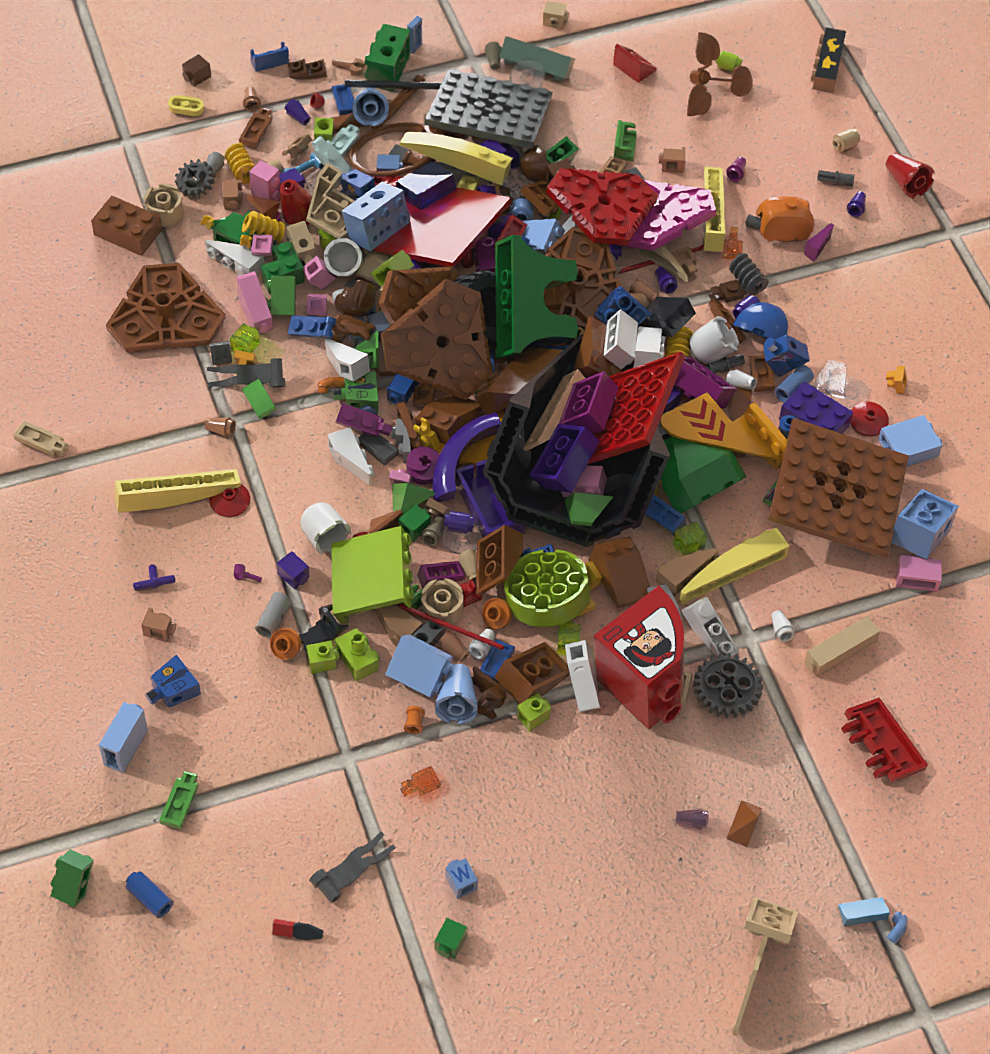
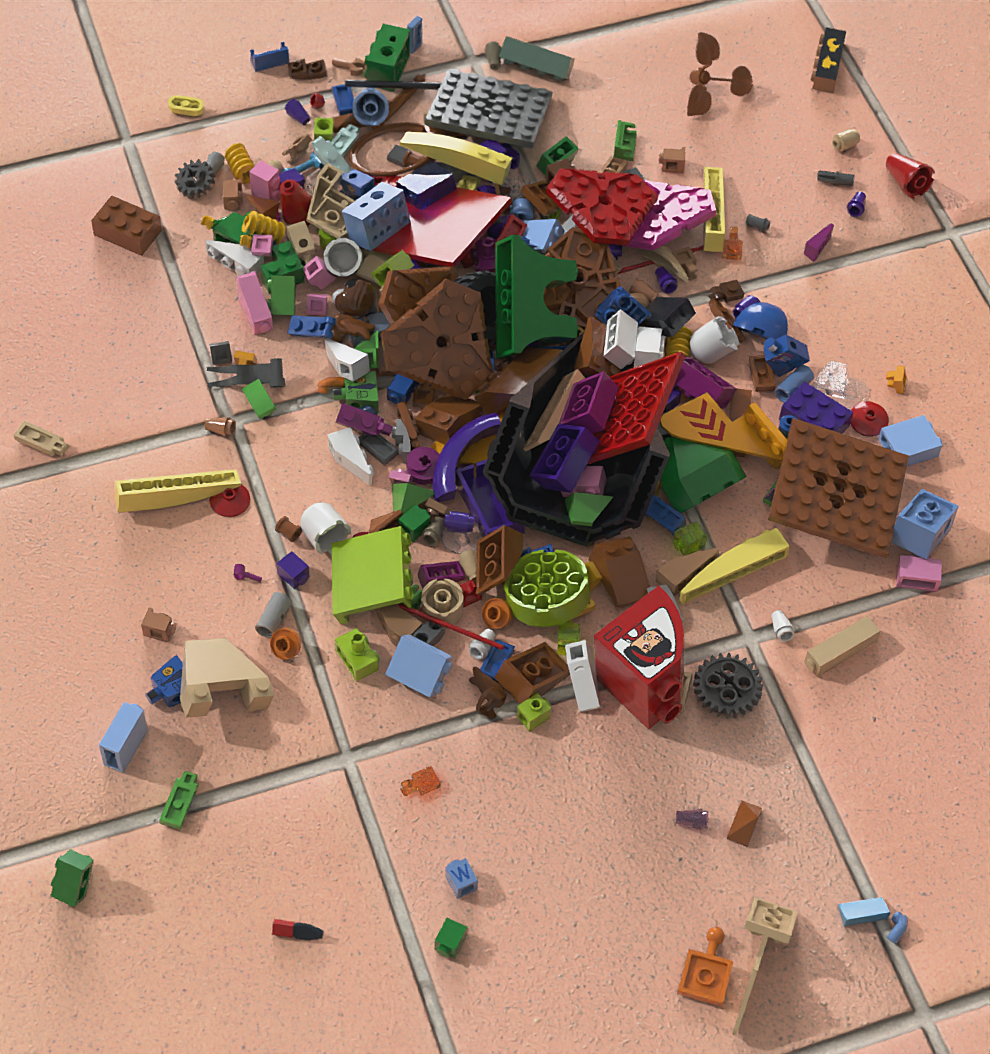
(149, 894): blue brick -> none
(154, 581): dark purple piece -> none
(163, 305): dark orange plate -> none
(166, 203): tan brick -> none
(196, 70): reddish brown brick -> none
(220, 666): none -> tan wedge
(245, 339): clear neon green brick -> none
(251, 100): nougat cone -> none
(256, 128): dark orange hinge -> none
(288, 529): none -> dark orange bush
(322, 657): lime brick -> none
(325, 629): black hair -> none
(349, 870): dark grey flag -> none
(388, 163): medium blue brick -> none
(414, 719): orange bush -> none
(426, 436): yellow plate -> none
(452, 645): nougat cone -> none
(457, 696): light blue cone -> none
(525, 68): clear dish -> none
(534, 164): reddish brown piece -> none
(555, 14): tan brick -> none
(632, 63): red slope -> none
(704, 974): none -> orange plate
(709, 627): white slope -> none
(726, 363): dark grey axle -> none
(728, 61): lime brick -> none
(736, 170): magenta cone -> none
(741, 380): white cone -> none
(748, 274): dark grey piece -> none
(785, 219): orange animal -> none
(884, 736): red hinge -> none

